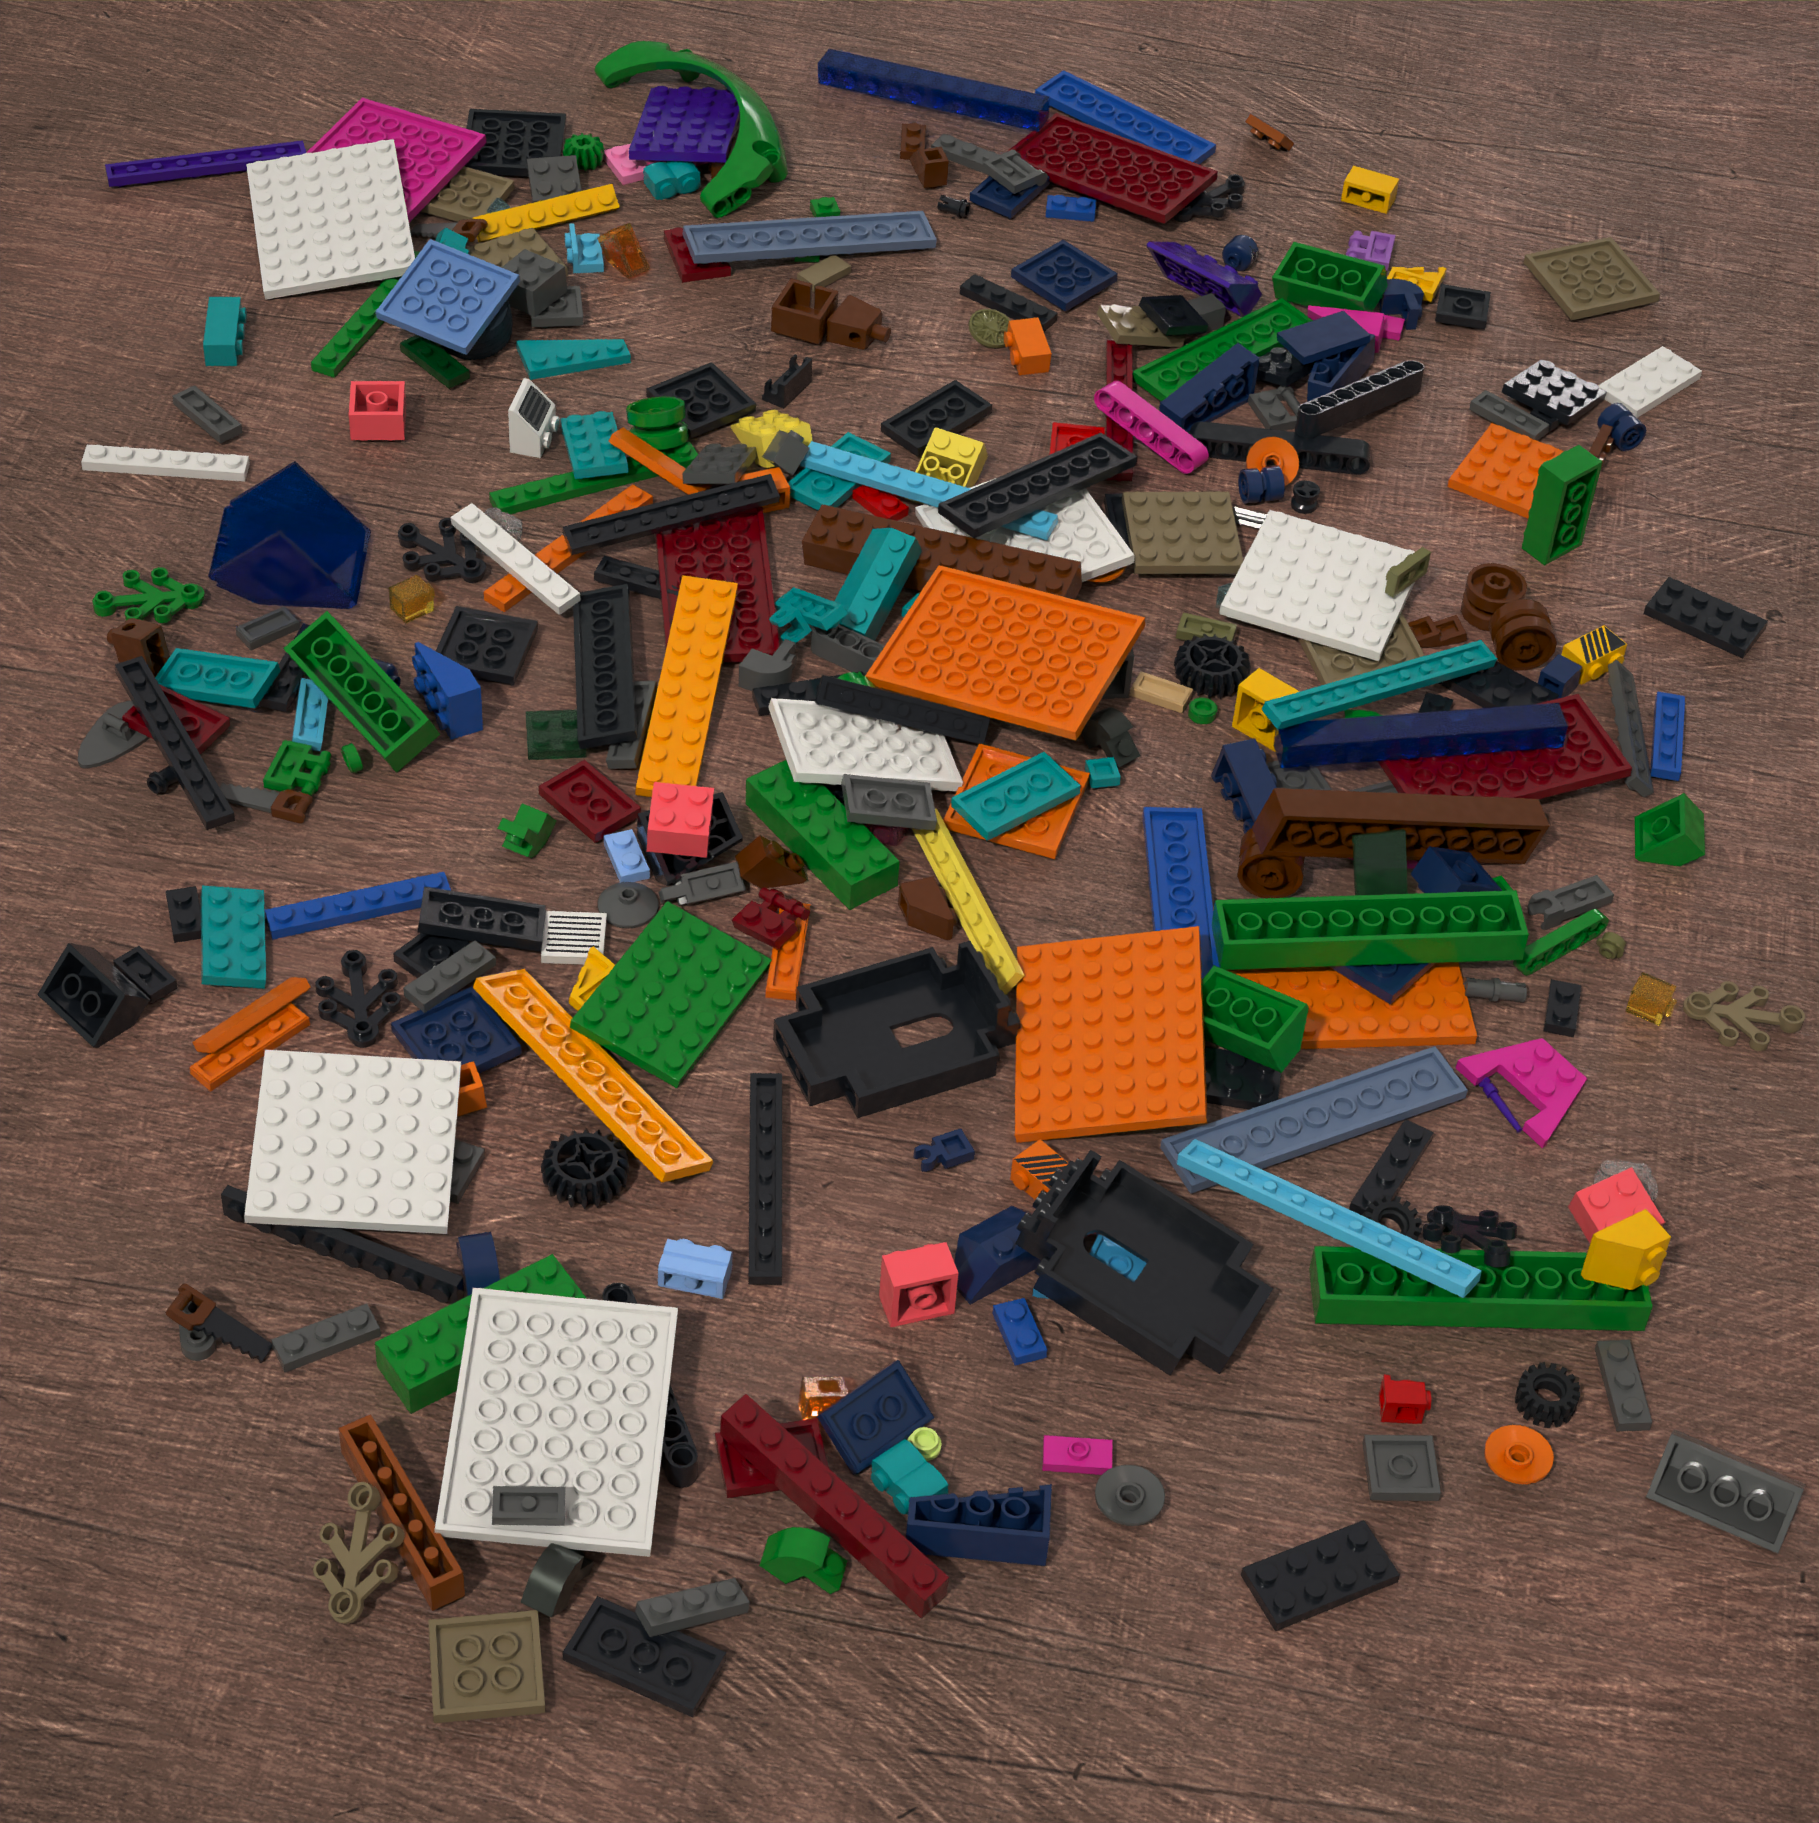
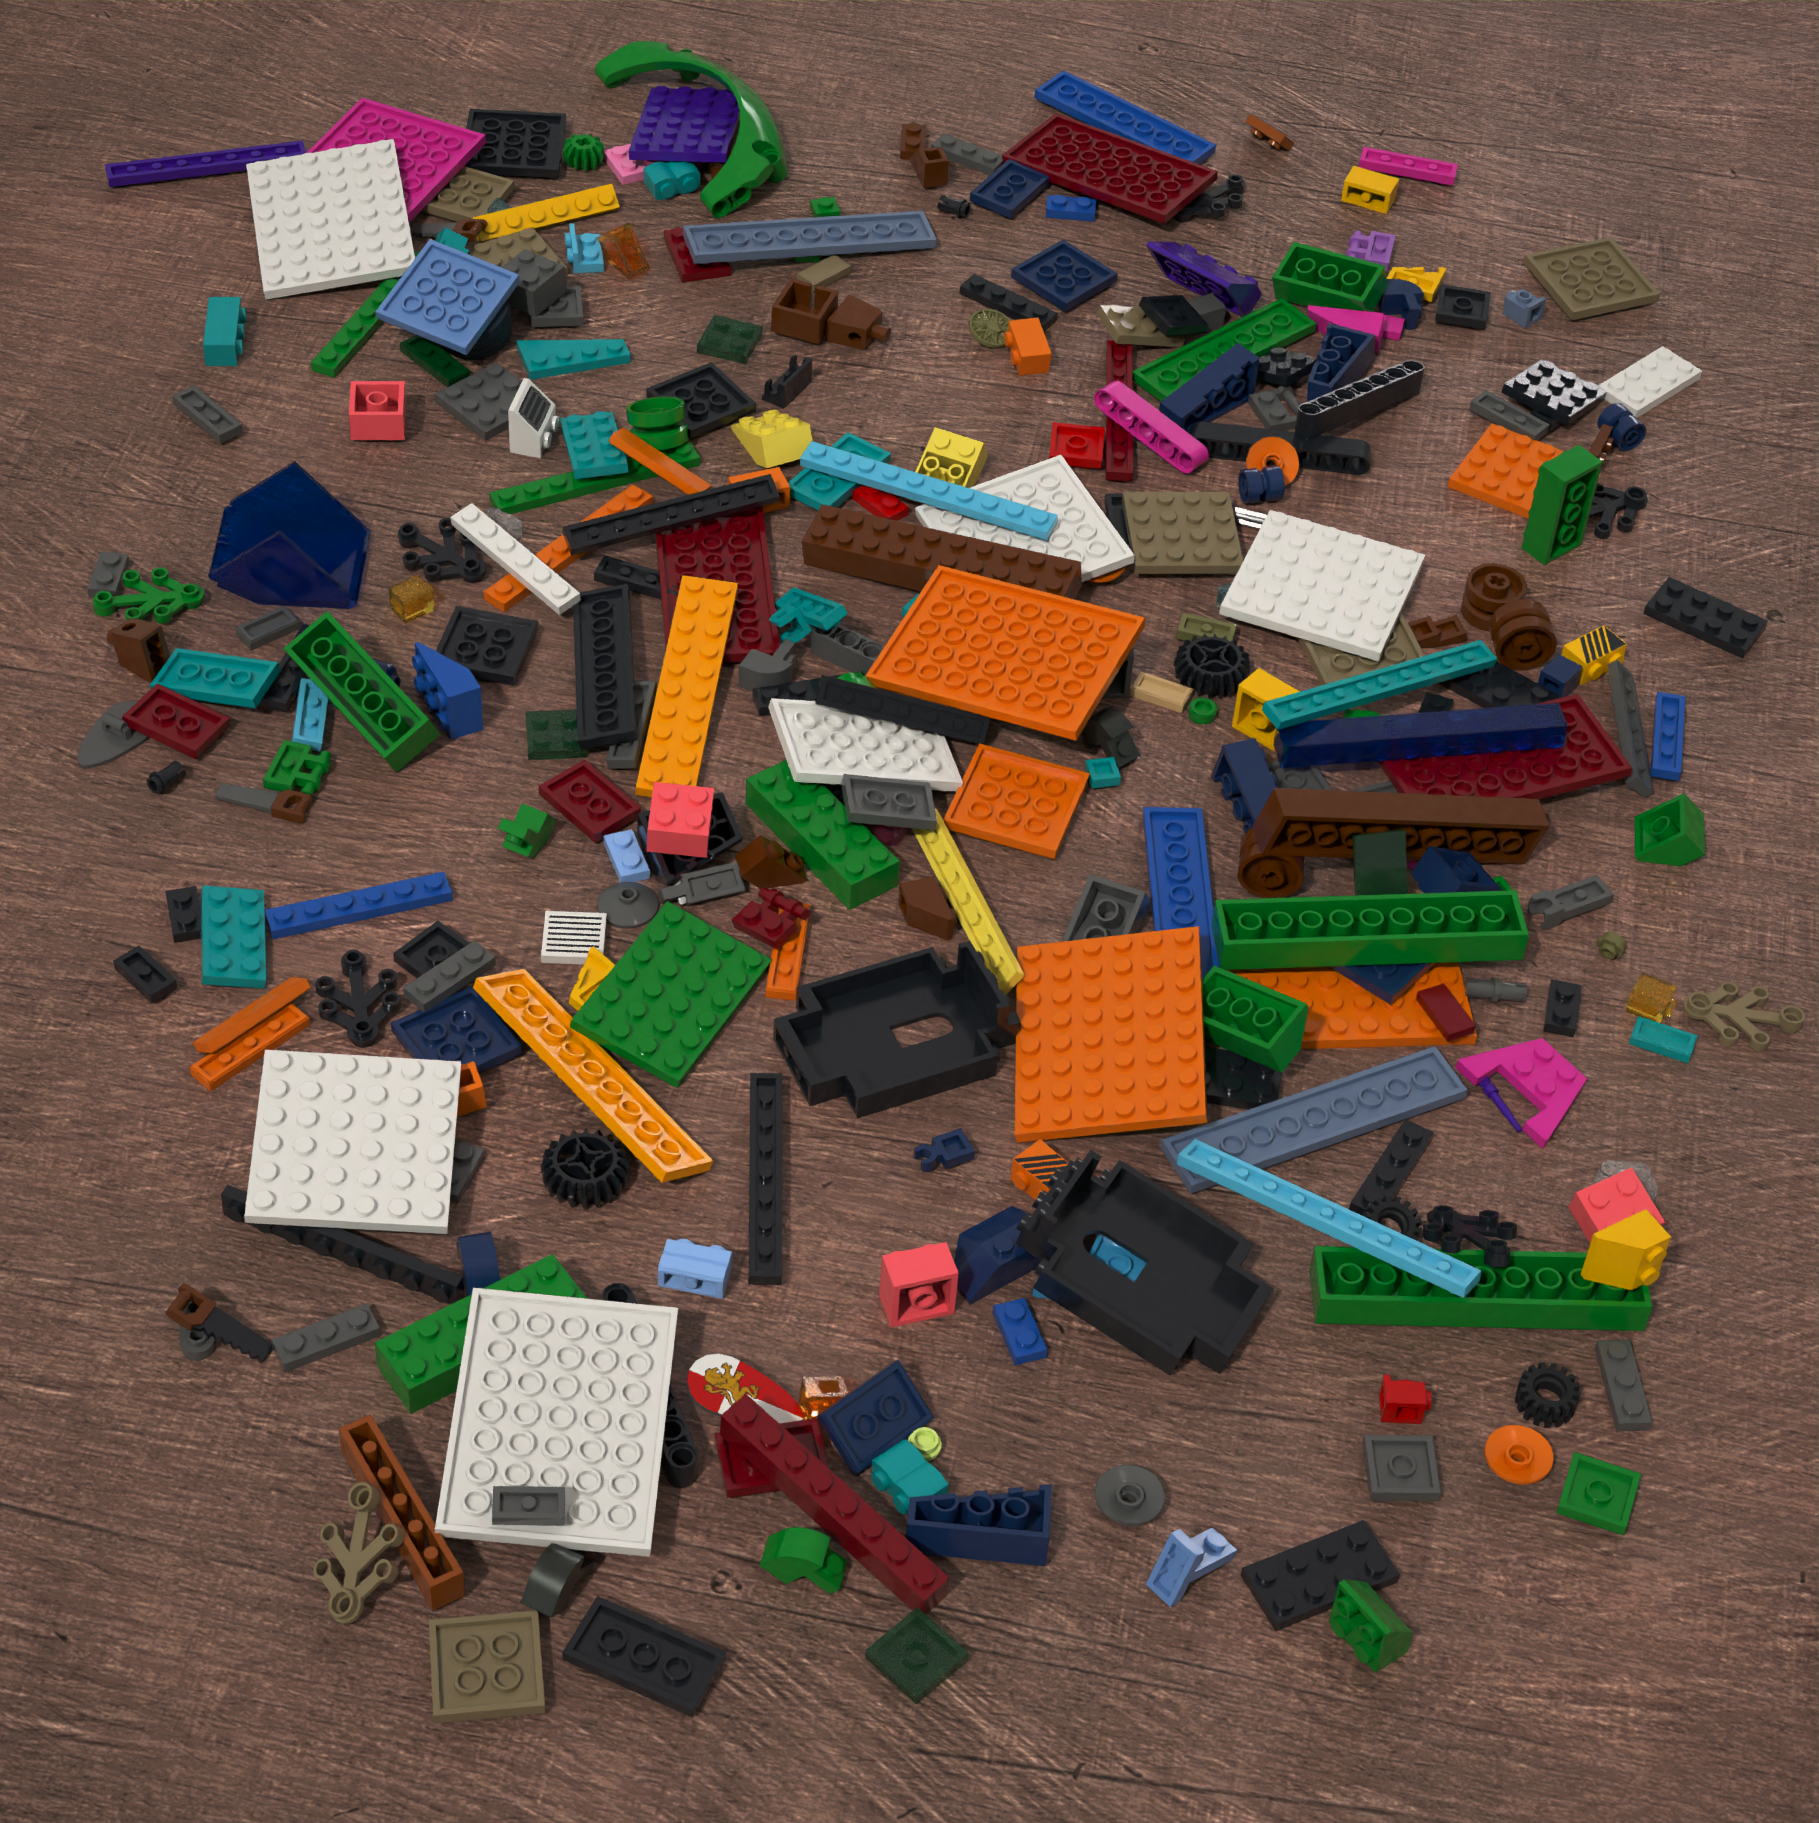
(92, 995): black slope -> none
(108, 573): none -> dark grey plate
(165, 463): white plate -> none
(174, 743): black plate -> none
(351, 758): green tile -> none
(482, 400): none -> dark grey plate
(482, 919): black plate -> none
(553, 177): dark grey plate -> none
(692, 1607): dark grey plate -> none
(719, 464): dark grey plate -> none
(721, 1380): none -> shield
(729, 339): none -> clear green plate
(786, 451): dark grey brick -> none
(877, 580): teal slope -> none
(916, 1655): none -> clear green plate
(933, 90): clear blue brick -> none
(948, 409): black plate -> none
(1014, 171): dark grey plate -> none
(1015, 796): teal plate -> none
(1037, 485): black plate -> none
(1076, 1455): dark pink plate -> none
(1107, 910): none -> dark grey slope
(1186, 1561): none -> medium blue bracket
(1240, 250): dark blue head -> none
(1305, 497): black wheel -> none
(1323, 337): dark blue tile -> none
(1368, 1625): none -> green slope
(1407, 572): olive plate -> none
(1408, 166): none -> dark pink plate
(1445, 1012): none -> dark red tile
(1523, 307): none -> sand blue brick
(1562, 941): green beam -> none
(1598, 1493): none -> green plate
(1632, 499): none -> black plant
(1663, 1039): none -> teal tile
(1725, 1491): dark grey slope -> none

